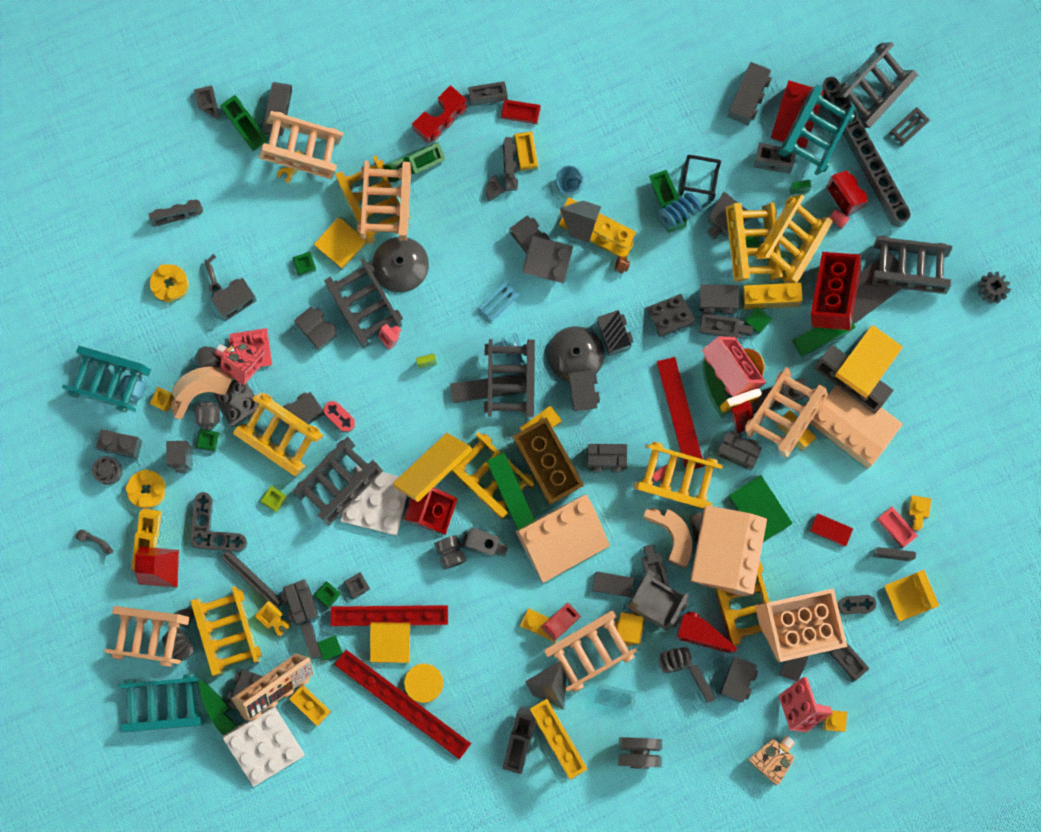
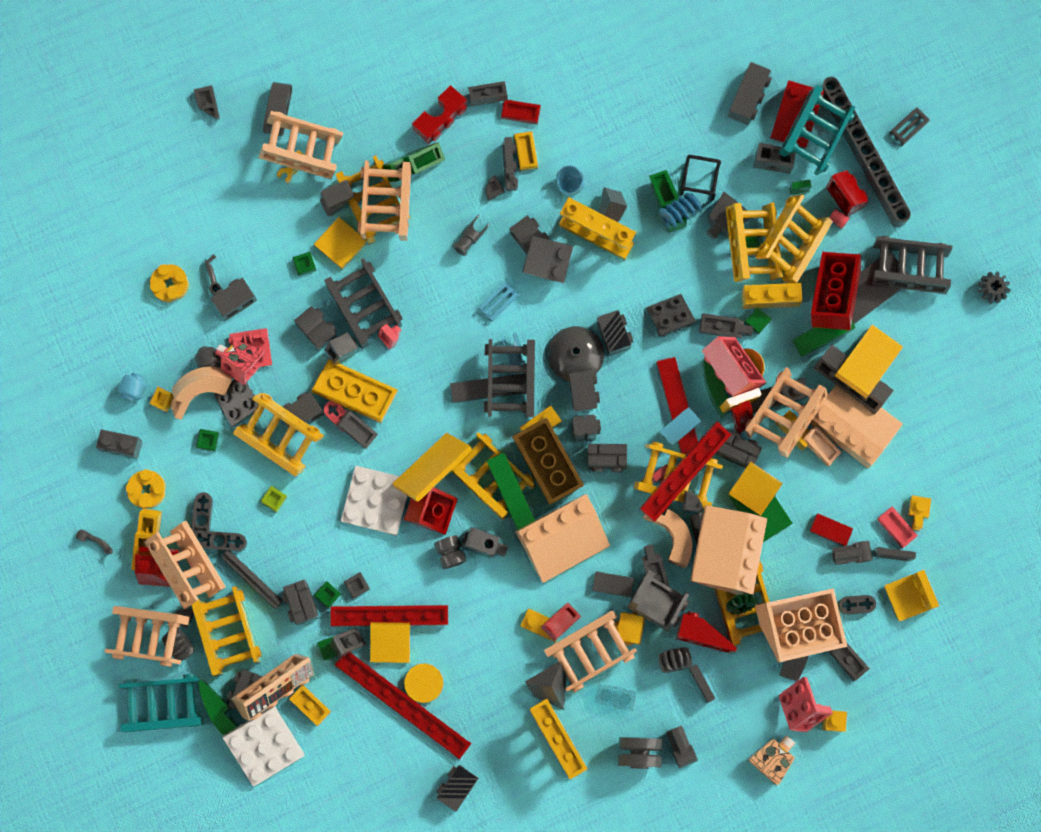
(104, 360): teal fence -> none
(107, 470): dark grey wheel -> none
(176, 213): dark grey hinge -> none
(179, 456): dark grey brick -> none
(195, 556): none -> light nougat fence
(207, 414): dark grey head -> none
(243, 123): green slope -> none
(270, 616): yellow plate -> none
(311, 640): dark grey beam -> none
(336, 197): none -> dark grey slope
(341, 348): none -> dark grey brick
(343, 498): dark grey fence -> none
(347, 642): none -> dark grey slope
(354, 391): none -> yellow tile
(356, 429): none -> dark grey tile
(401, 276): dark grey dish -> none
(425, 361): lime tile -> none
(457, 787): none -> brick
(469, 237): none -> dark grey piece
(520, 741): dark grey slope -> none
(580, 219): dark grey slope -> none
(585, 428): none -> dark grey brick
(612, 204): none -> dark grey slope
(622, 264): dark orange plate -> none
(680, 426): none -> medium azure tile
(682, 750): none -> dark grey piece
(685, 471): none -> red plate
(691, 502): none -> dark grey tile
(719, 299): dark grey brick -> none
(738, 679): dark grey brick -> none
(741, 604): none -> dark green gear
(755, 488): none -> yellow tile
(821, 445): none -> light nougat tile
(857, 552): none -> dark grey piece
(892, 90): dark grey fence -> none

